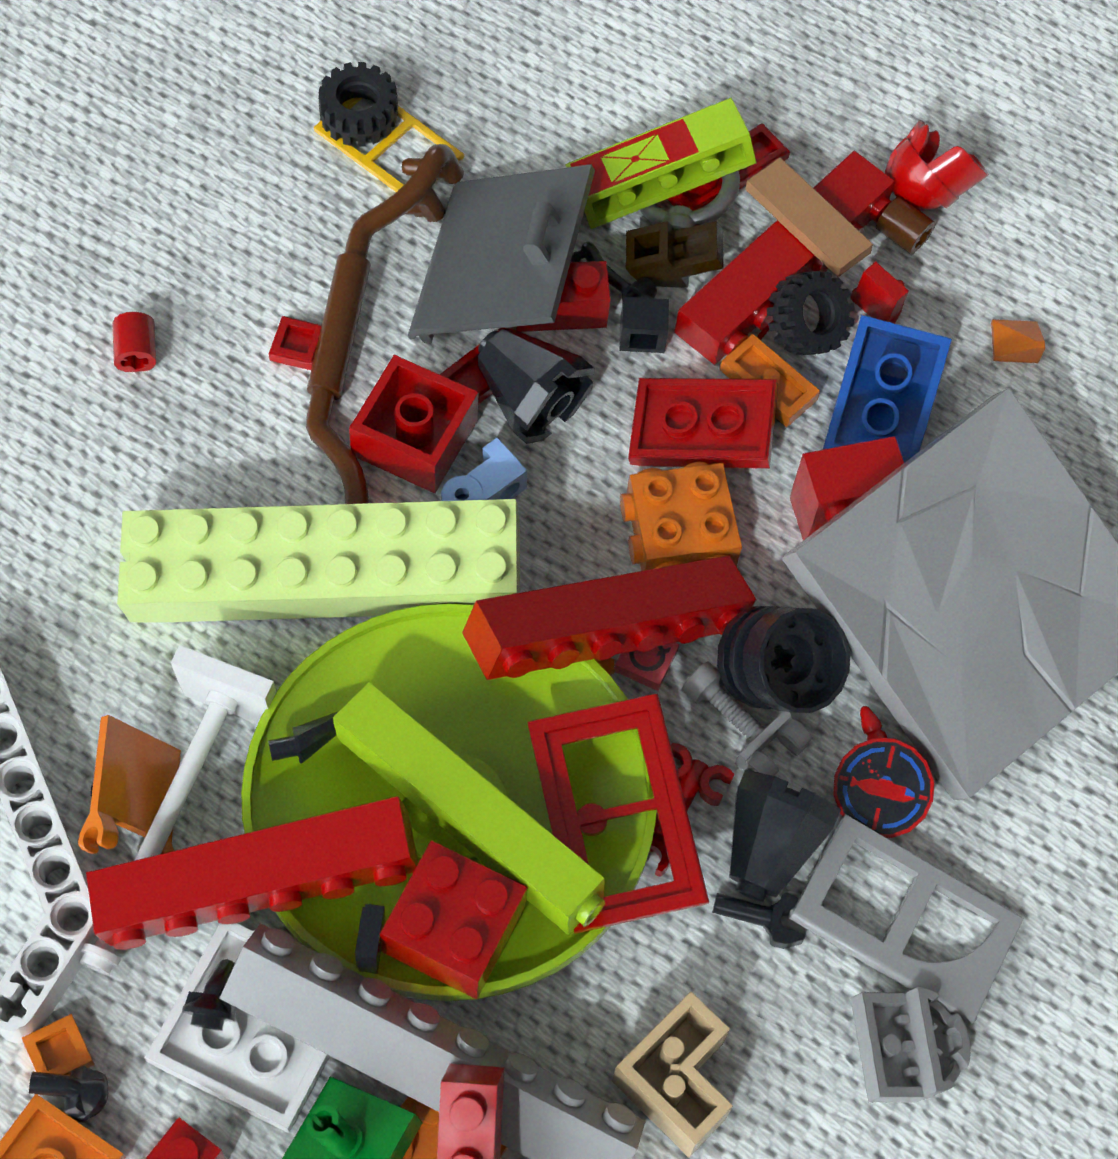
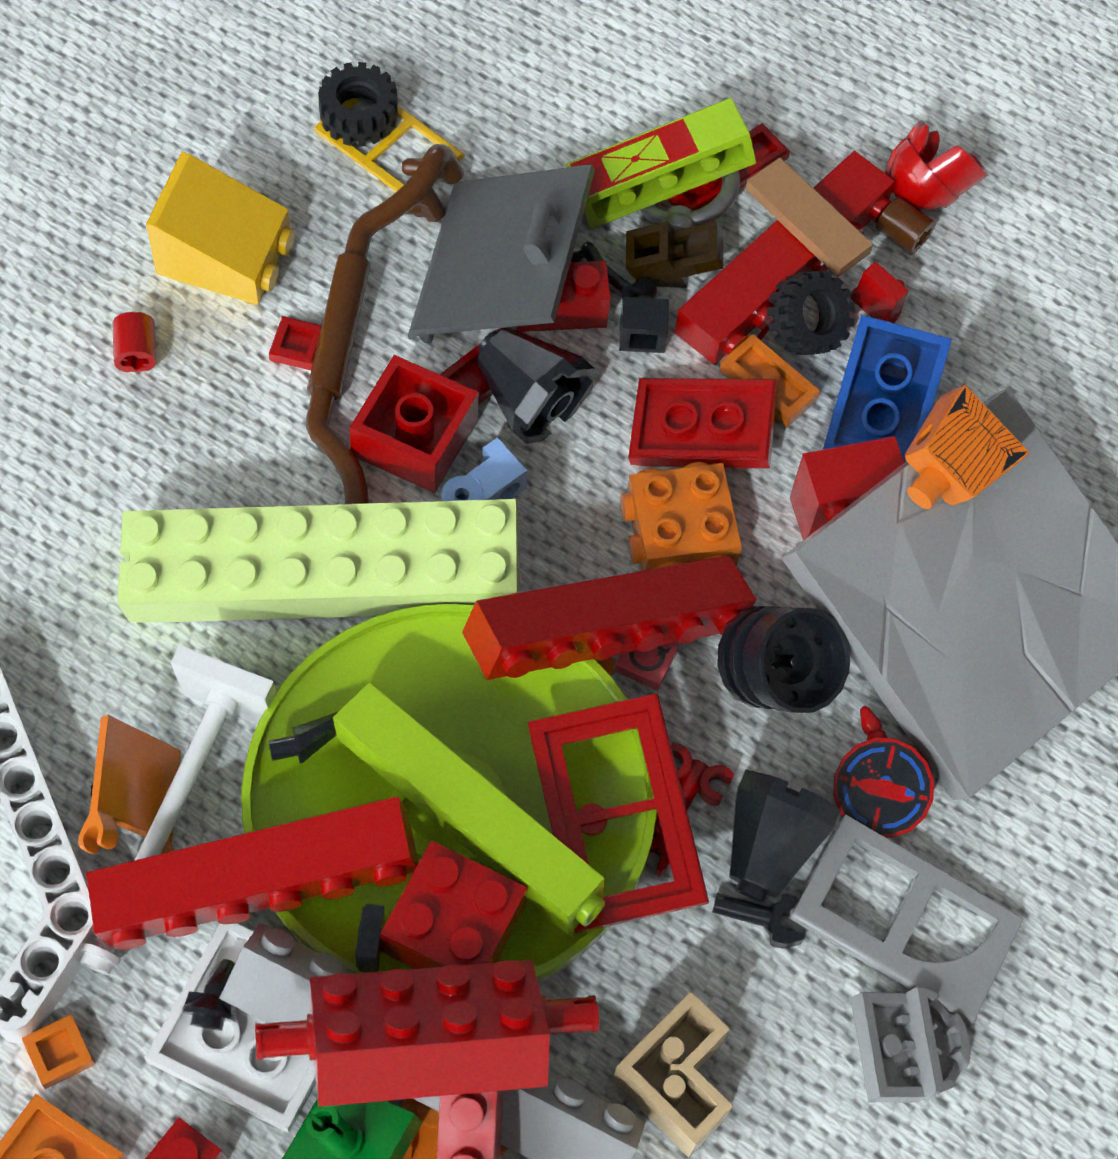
(83, 1090): black plate -> none
(217, 232): none -> yellow slope
(427, 1032): none -> red brick
(705, 685): light grey bar -> none
(960, 450): none -> orange torso
(1017, 341): orange slope -> none

